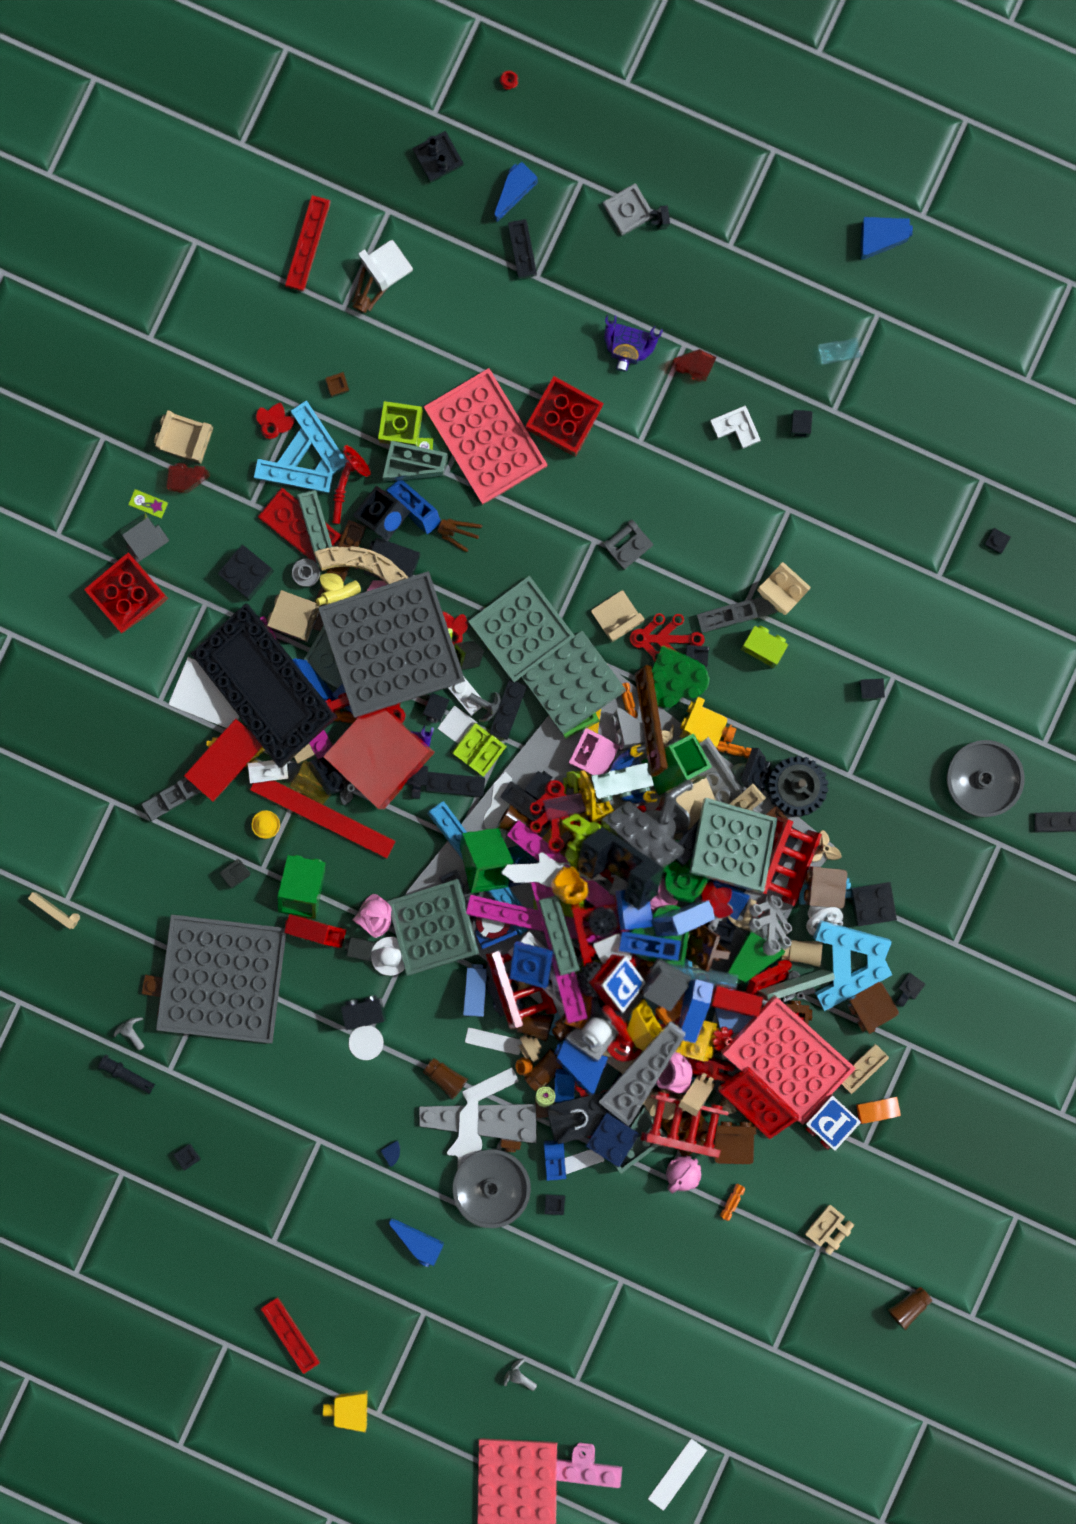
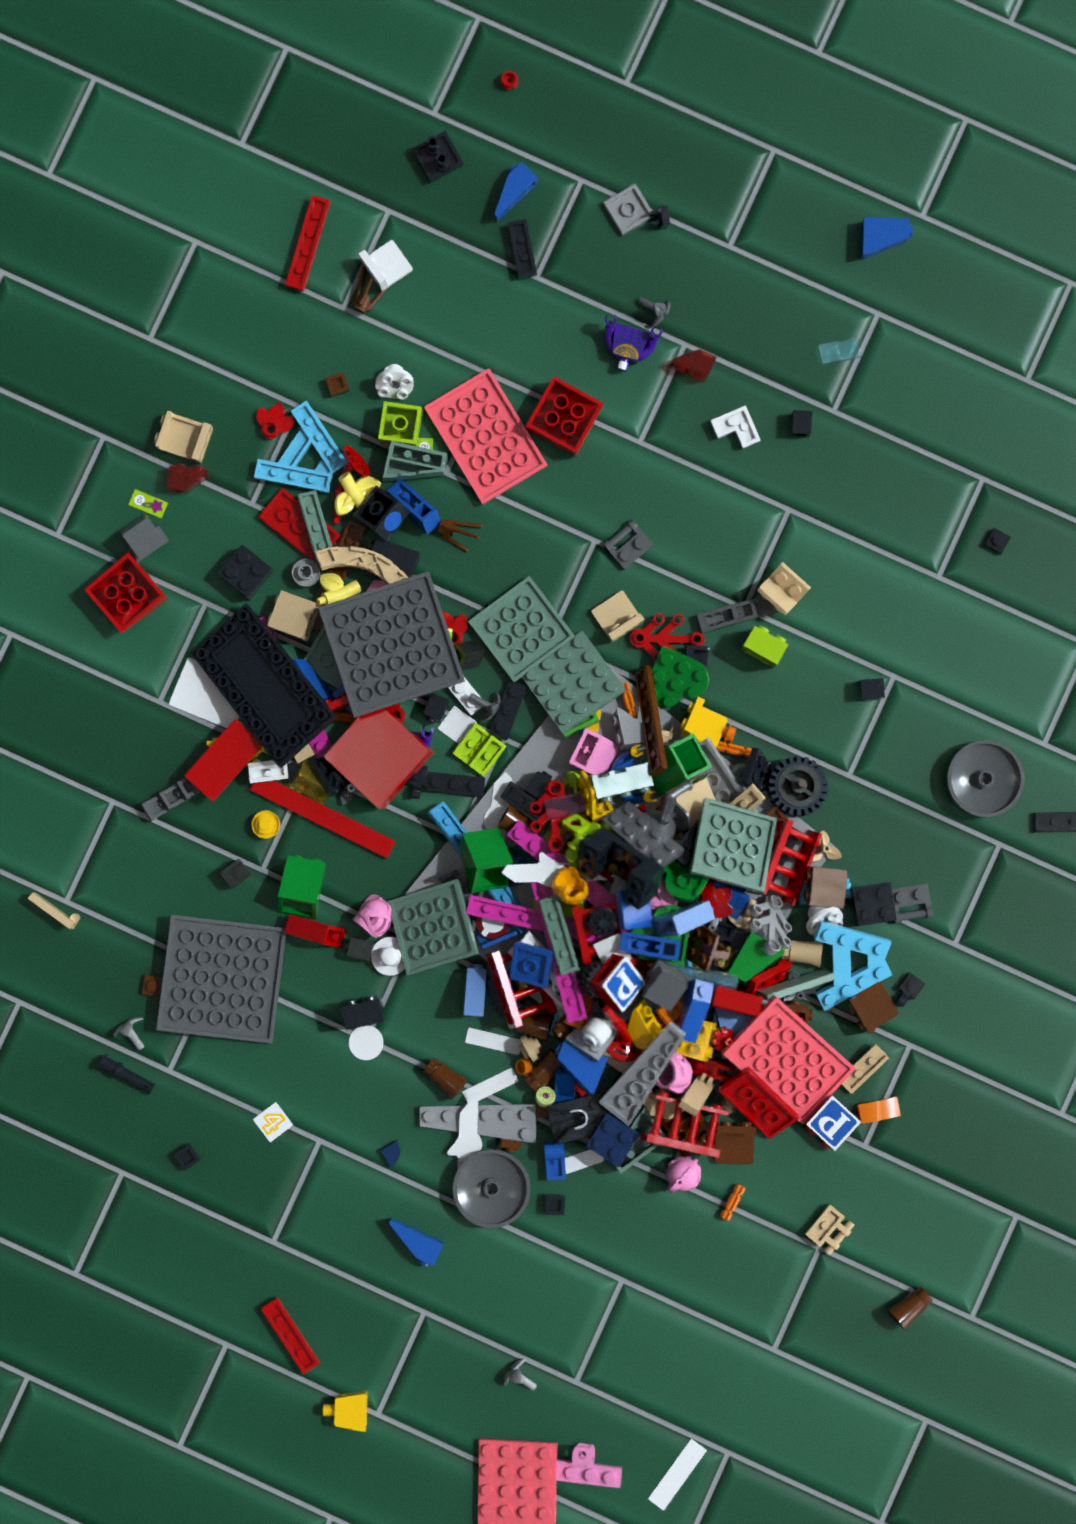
(273, 1122): none -> white sticker
(354, 492): none -> light yellow plant
(394, 382): none -> white plate
(657, 307): none -> dark grey plant
(724, 963): none -> pearl gold piece
(912, 896): none -> dark grey plate

